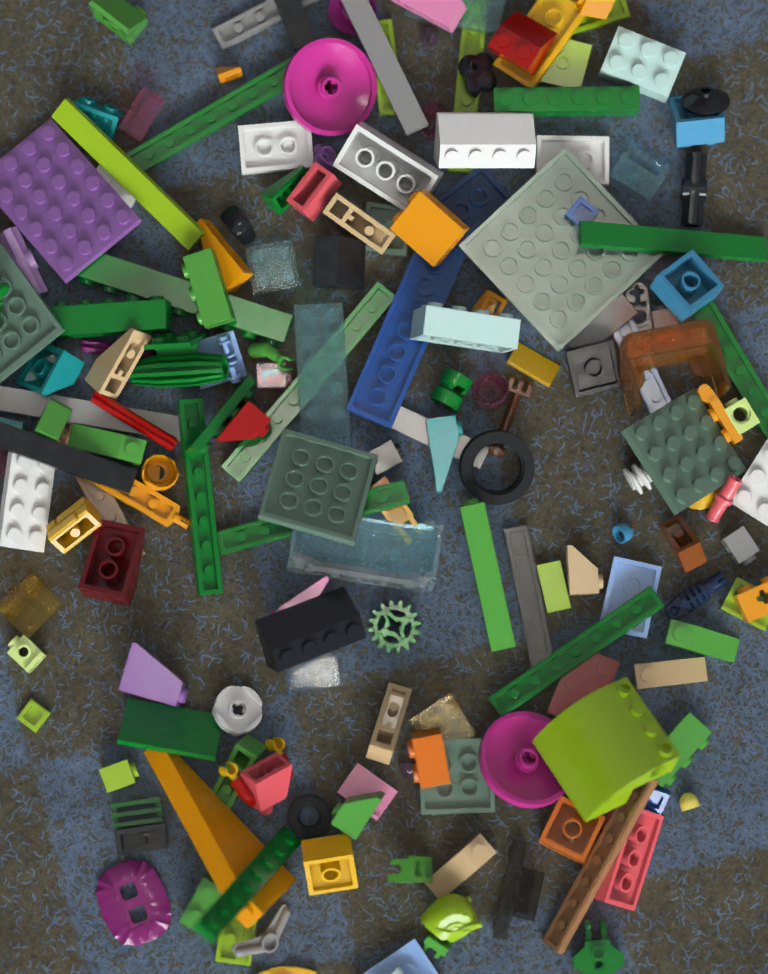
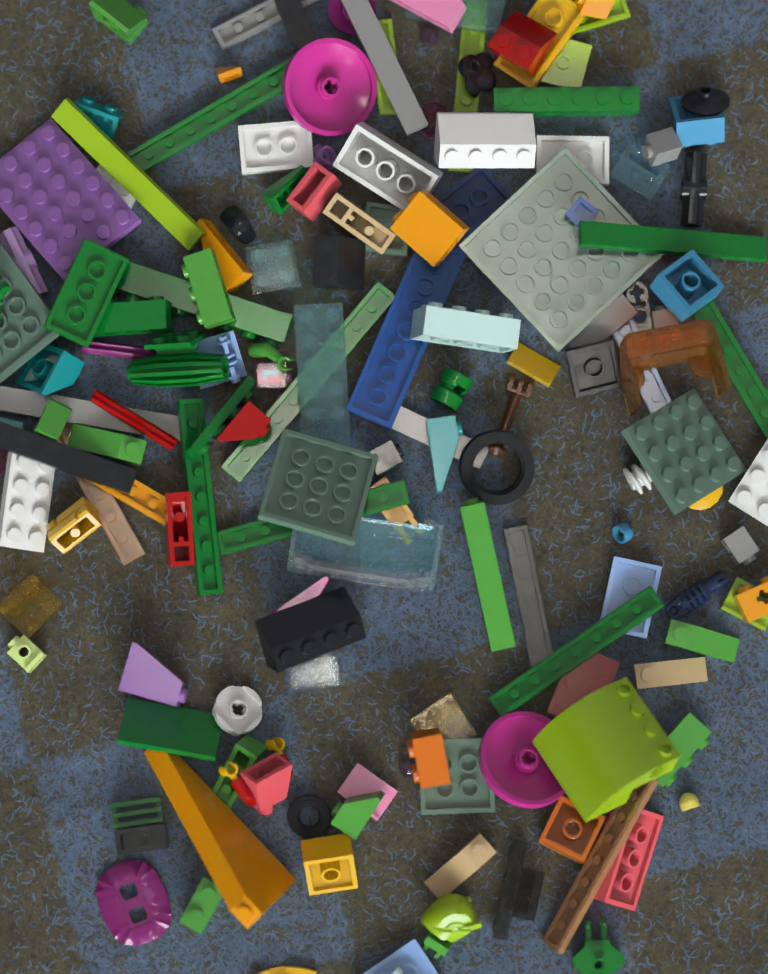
(33, 715): lime tile -> none
(86, 293): none -> green tile
(113, 563): dark red slope -> none
(117, 363): tan slope -> none
(119, 775): lime brick -> none
(141, 114): clear pink hinge -> none
(151, 472): light orange hair -> none
(179, 529): none -> red slope
(233, 934): lime plate -> none
(247, 885): green plate -> none
(267, 941): light grey piece -> none
(388, 723): tan slope -> none
(405, 620): gear -> none
(413, 870): bright green hinge -> none
(483, 397): clear pink hair -> none
(489, 302): light orange slope -> none
(553, 586): lime tile -> none
(581, 574): tan slope -> none
(642, 63): light aqua brick -> none
(658, 800): plate -> none
(661, 146): none -> light grey brick
(683, 543): dark orange slope -> none
(718, 414): light orange hinge -> none
(723, 498): coral pin -> none
(750, 417): yellowish green brick -> none

